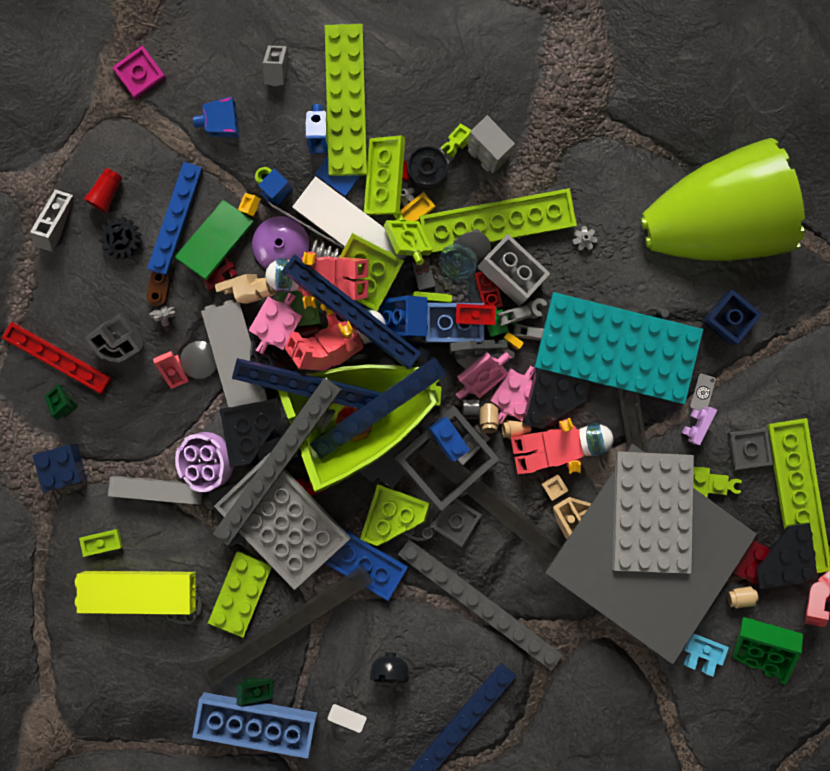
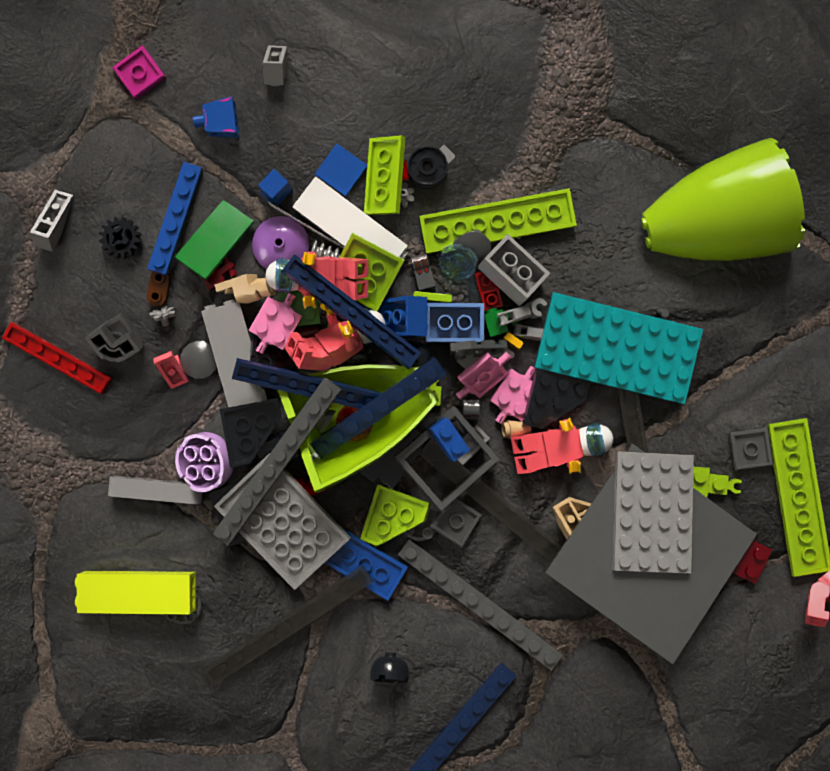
(59, 467): dark blue brick -> none
(60, 402): dark green slope -> none
(100, 542): lime plate -> none
(104, 190): red plant -> none
(240, 594): lime plate -> none
(249, 204): yellow plate -> none
(254, 690): dark green slope -> none
(255, 725): medium blue brick -> none
(260, 172): lime plate -> none
(317, 130): blue torso -> none
(345, 100): lime plate -> none
(346, 718): white sticker -> none
(408, 238): lime plate -> none
(419, 206): yellow tile -> none
(458, 139): lime plate -> none
(475, 314): red plate -> none
(488, 418): tan brick -> none
(489, 145): light grey brick -> none
(554, 487): tan plate -> none
(581, 238): light grey plant -> none
(697, 432): lavender plate -> none
(703, 392): light grey sticker -> none
(707, 649): medium azure plate -> none
(732, 317): dark blue brick -> none
(742, 597): tan brick -> none
(768, 648): green wedge -> none
(789, 559): black plate -> none

